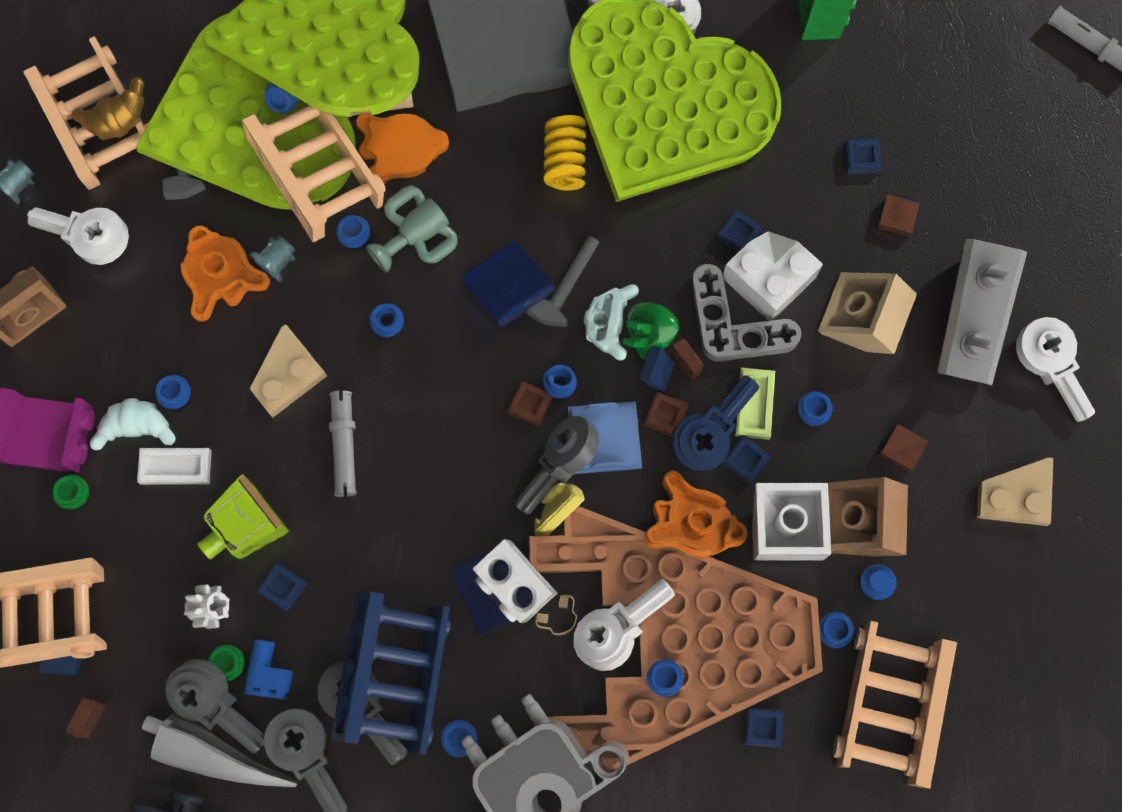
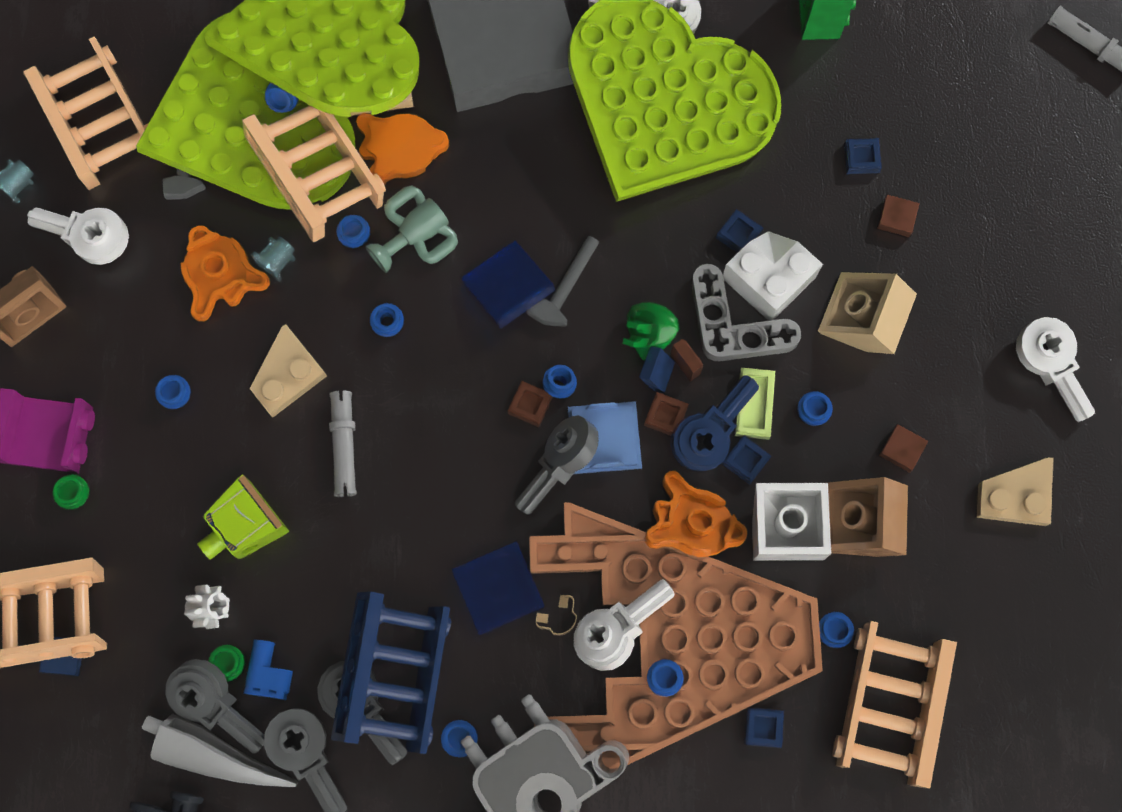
(85, 718): copper tile -> none
(113, 115): pearl gold piece -> none
(132, 419): light aqua piece -> none
(174, 466): white tile -> none
(282, 587): dark blue tile -> none
(520, 575): white brick -> none
(560, 503): light yellow tile -> none
(563, 152): yellow piece -> none
(605, 320): light aqua piece -> none
(878, 582): blue plate -> none
(980, 310): light grey piece -> none

